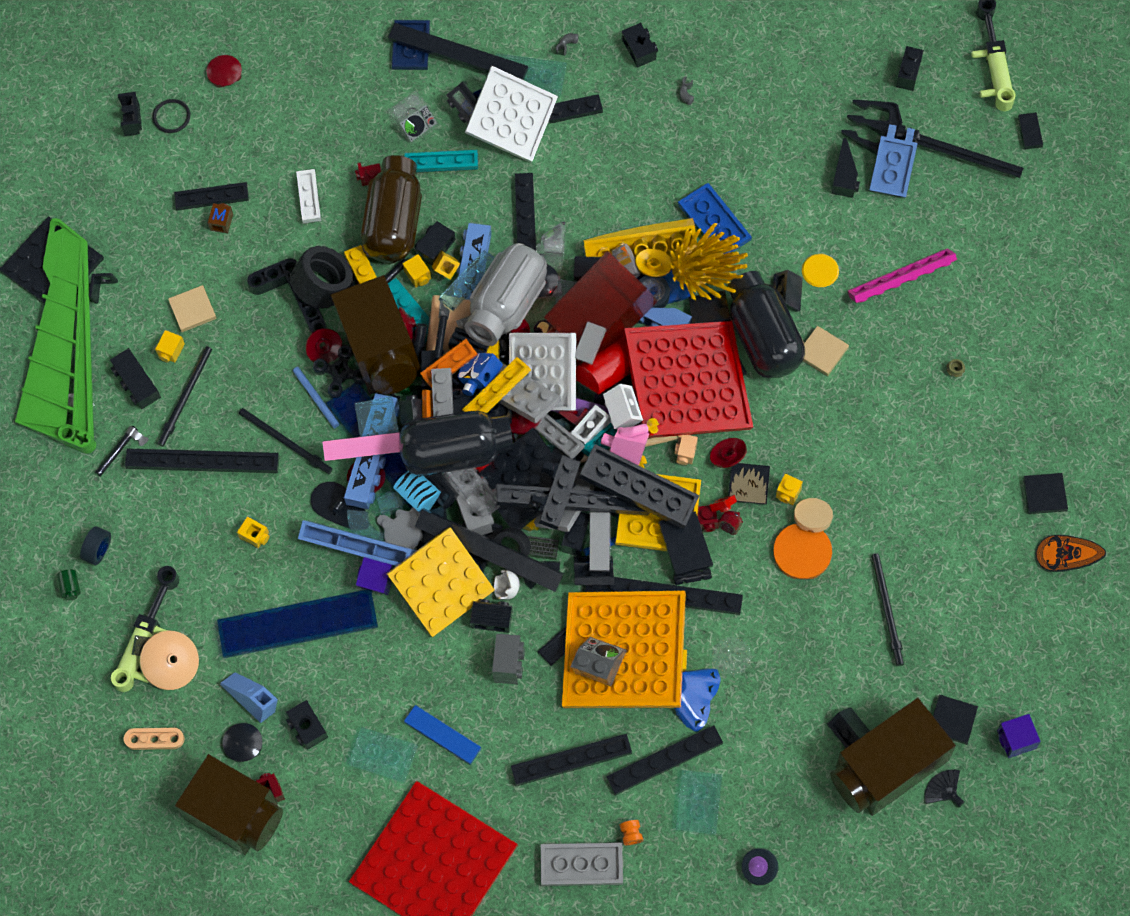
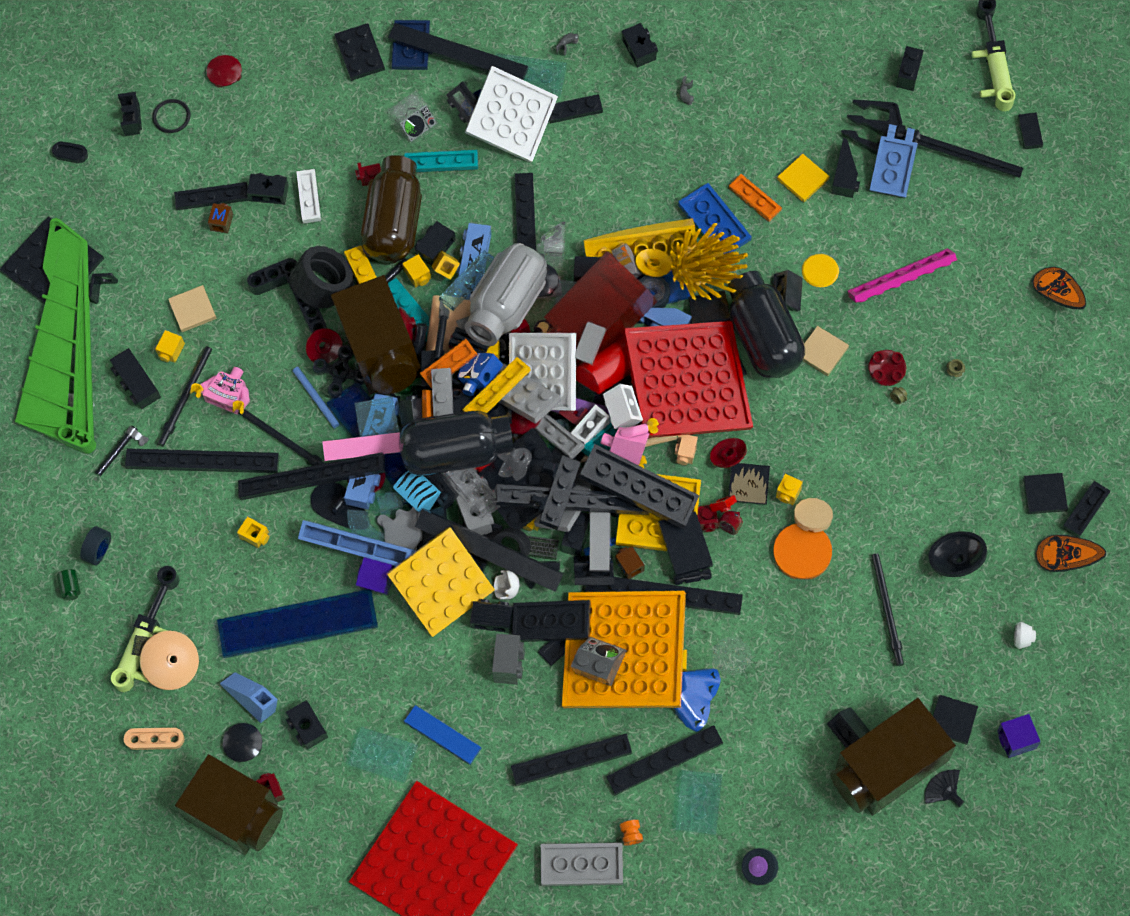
(70, 152): none -> black tile
(224, 391): none -> bright pink torso
(267, 188): none -> black brick
(311, 476): none -> black tile
(359, 52): none -> black plate
(512, 465): none -> clear plate
(552, 620): none -> black tile
(629, 562): none -> reddish brown brick
(755, 197): none -> orange tile
(803, 178): none -> yellow tile
(887, 367): none -> dark red dish
(898, 395): none -> olive plate
(957, 554): none -> black dish
(1023, 635): none -> white cone
(1059, 288): none -> shield
(1086, 509): none -> black plate

